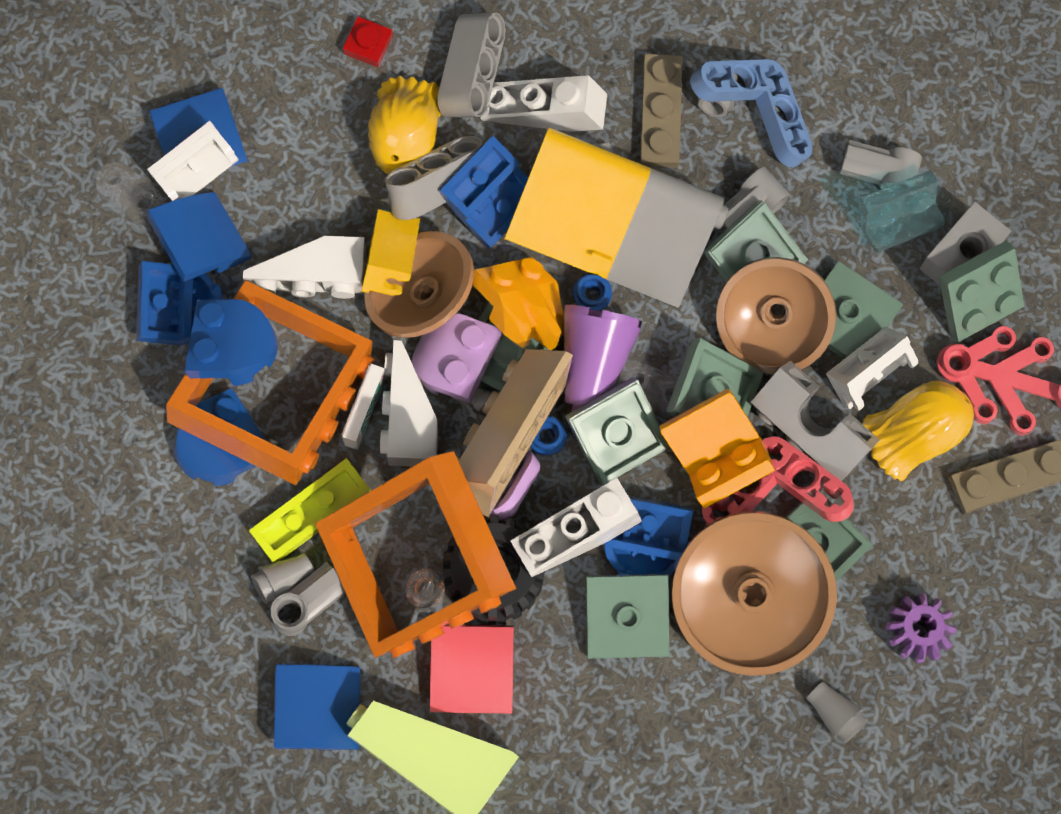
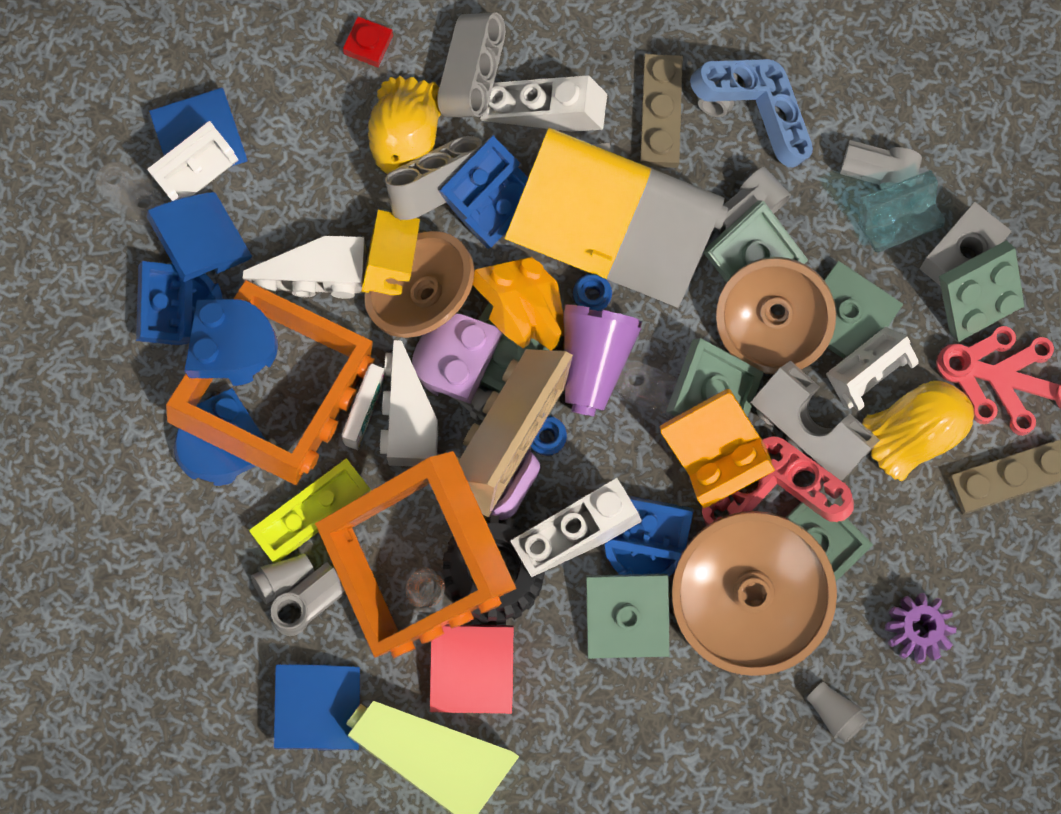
(617, 431): plate -> none

